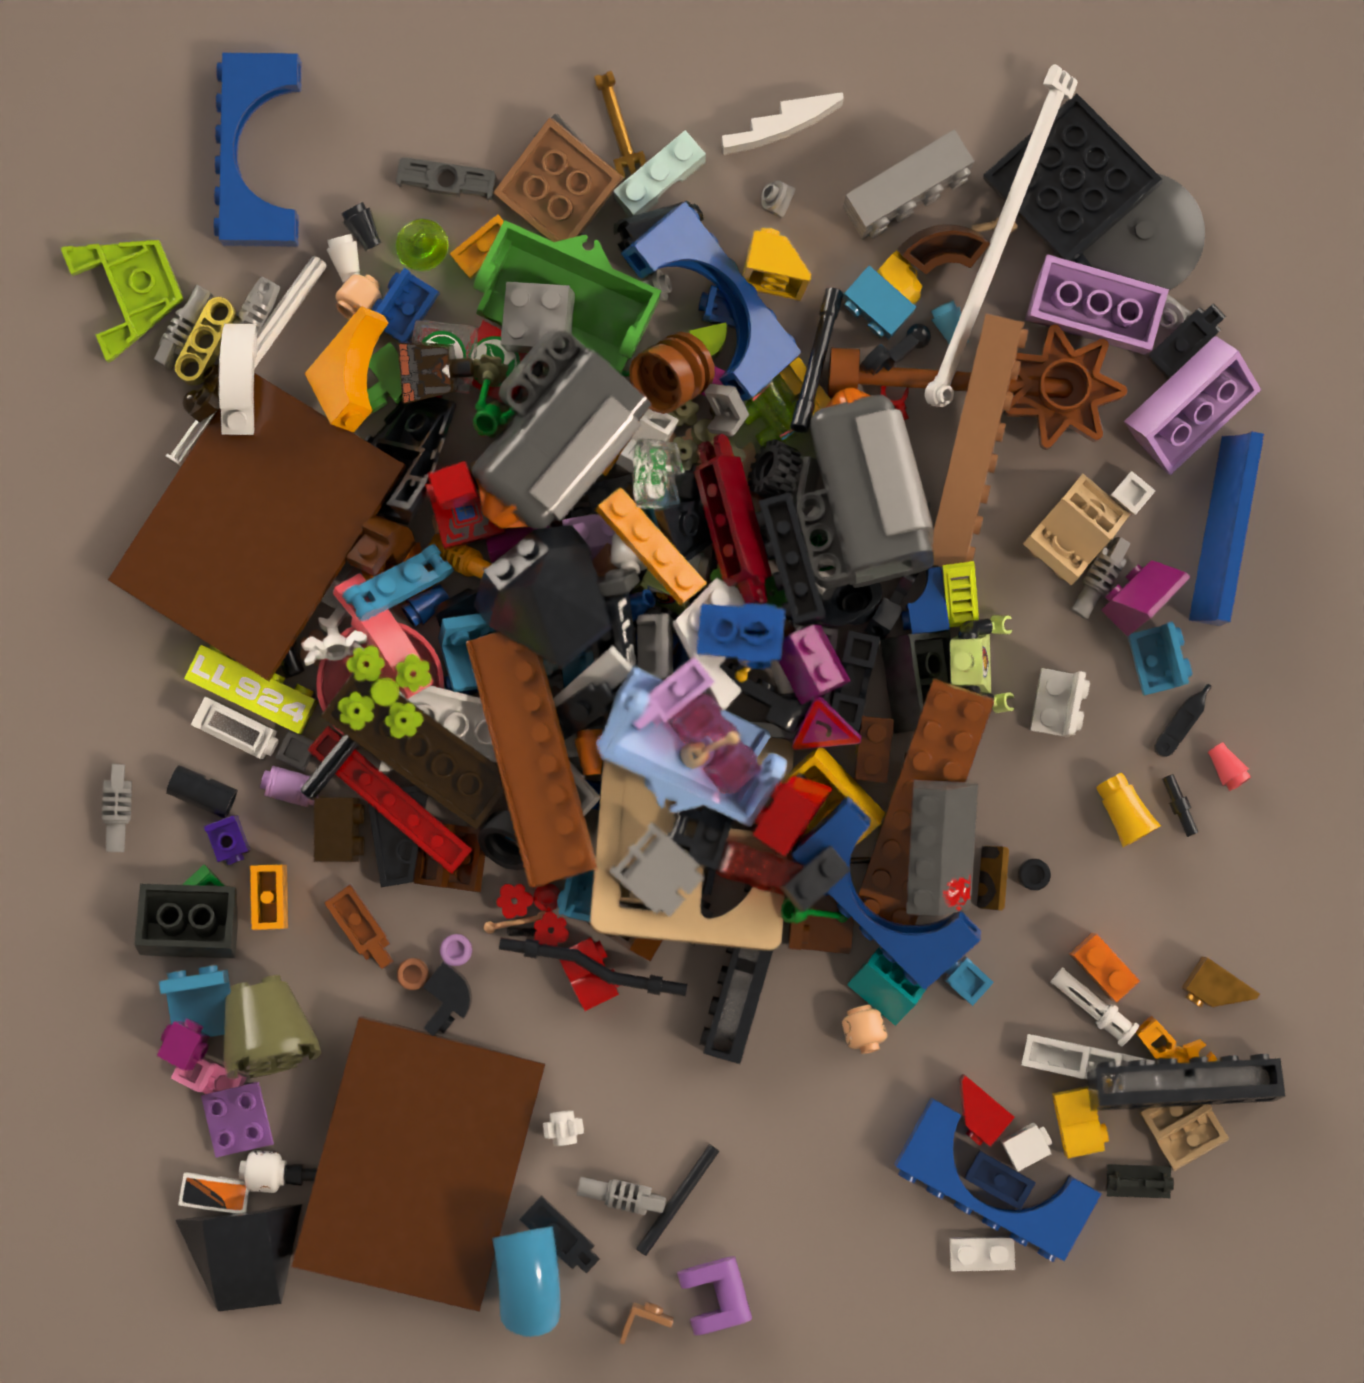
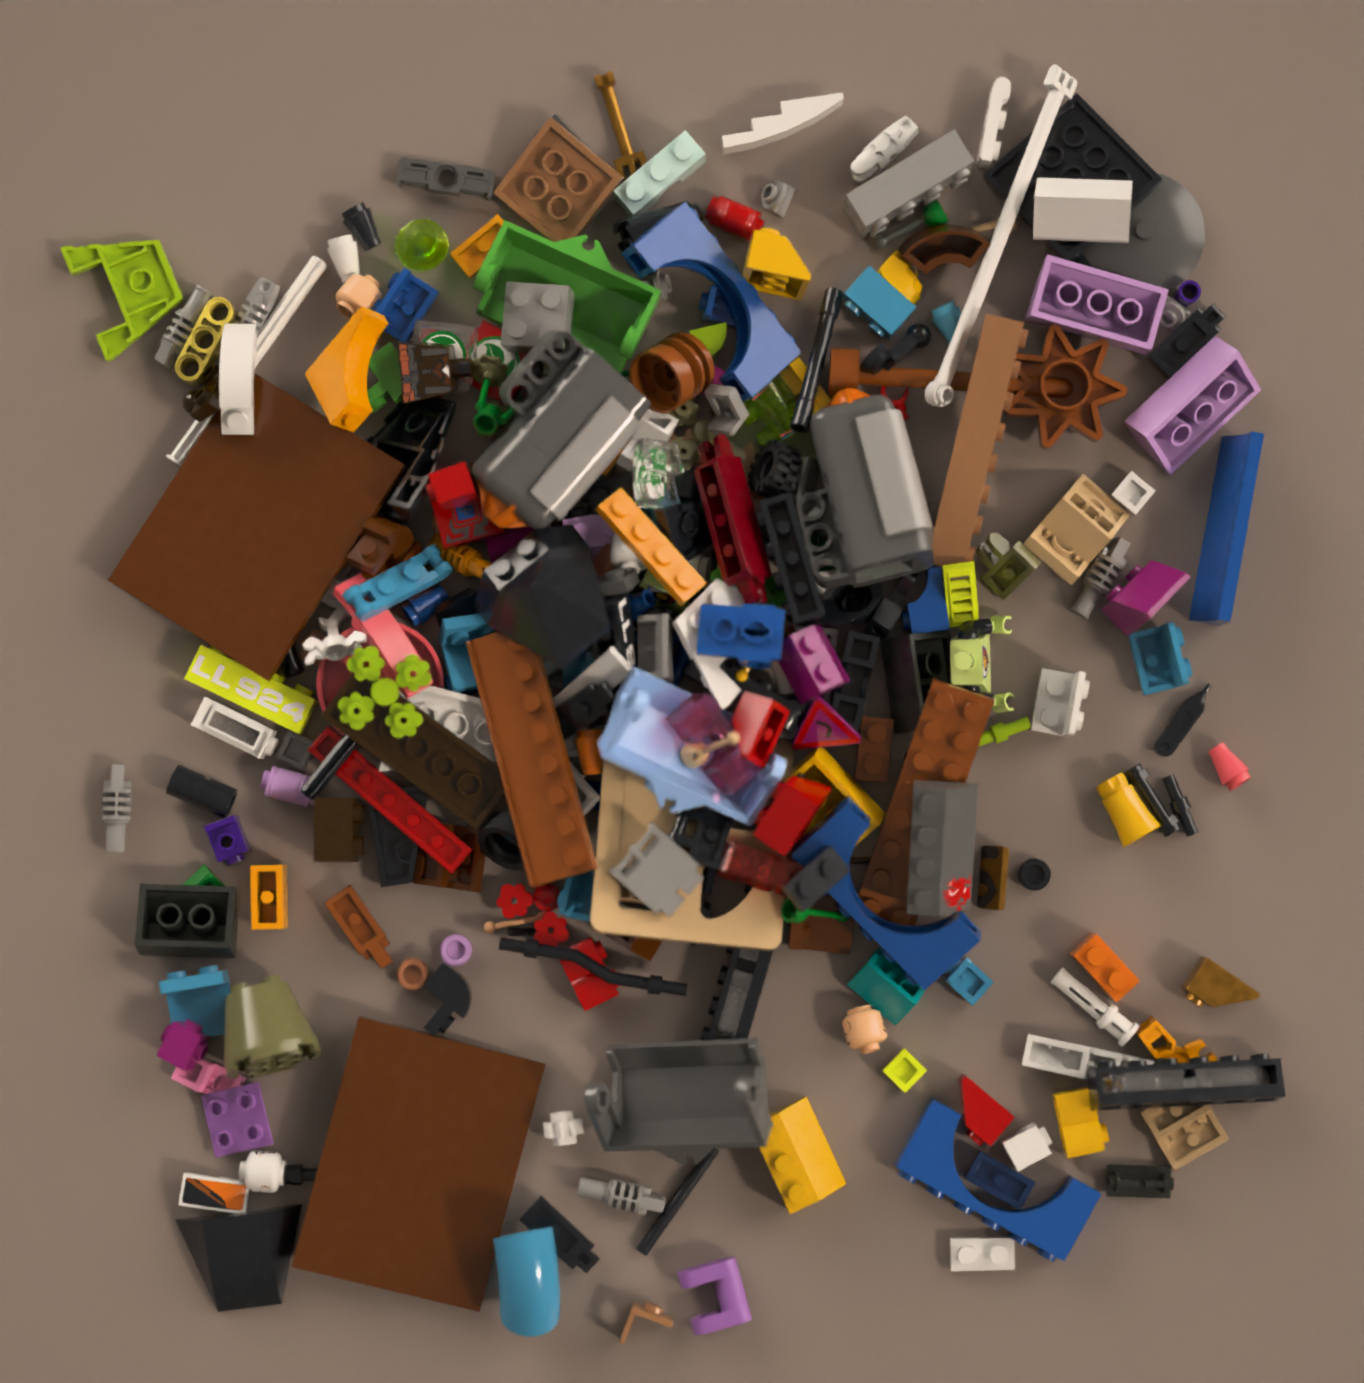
(246, 85): blue arch -> none
(675, 693): lavender hinge -> none
(682, 1098): none -> dark grey piece
(734, 217): none -> red head
(759, 726): none -> red slope
(800, 1157): none -> yellow slope
(883, 149): none -> white hinge
(904, 1070): none -> neon yellow plate
(932, 216): none -> hinge
(994, 120): none -> white hinge
(1000, 731): none -> lime bar
(1006, 565): none -> olive hinge
(1082, 210): none -> white slope
(1137, 776): none -> black bar
(1191, 285): none -> dark purple hinge

